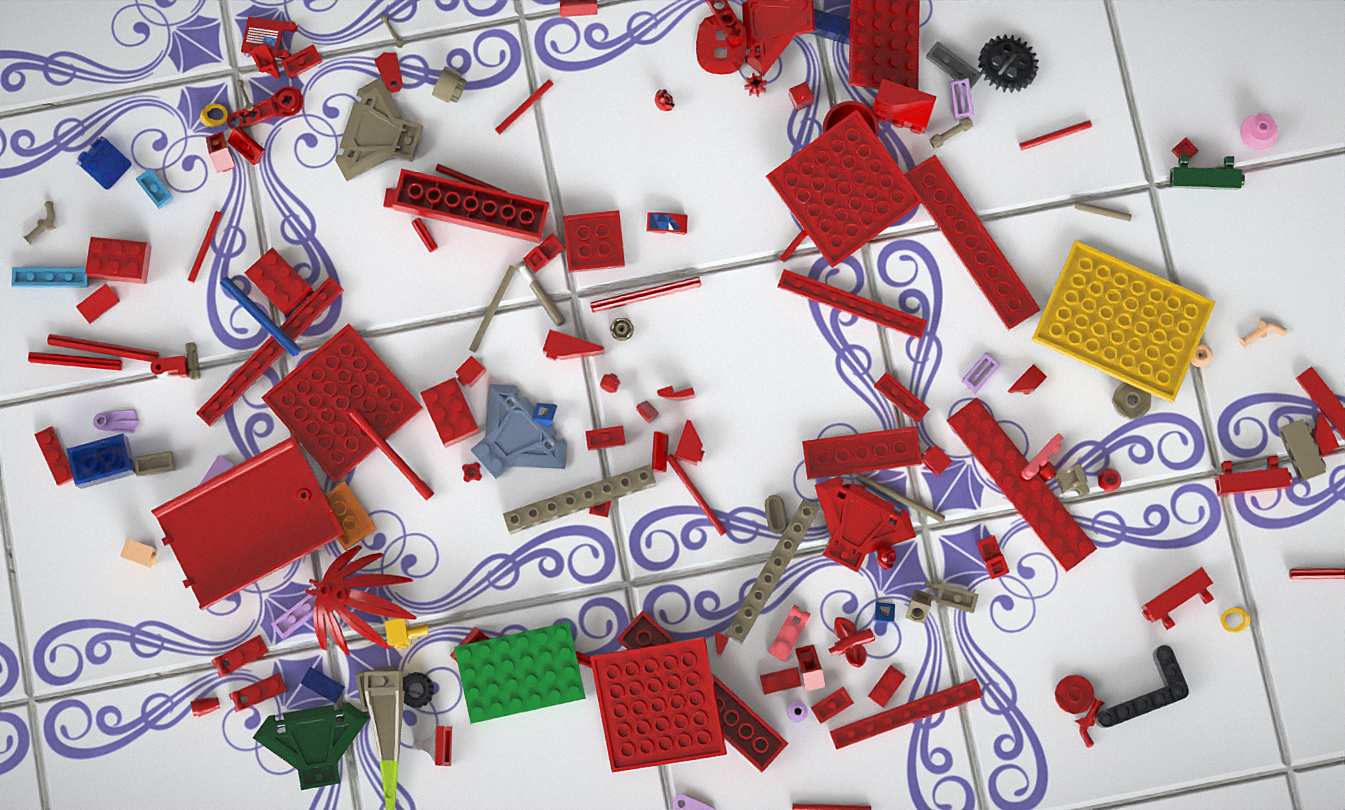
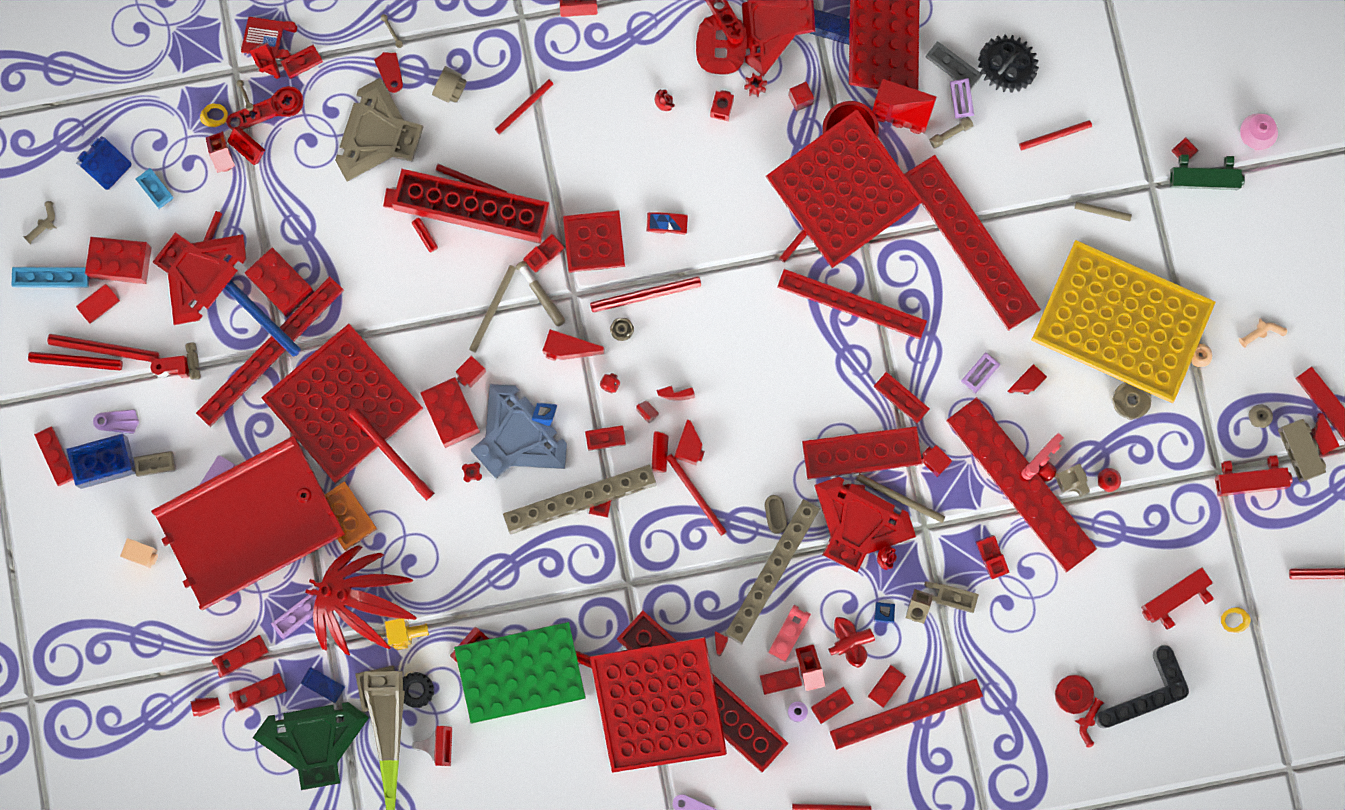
(198, 272): none -> red plate
(718, 112): none -> red brick
(1256, 420): none -> dark tan plate

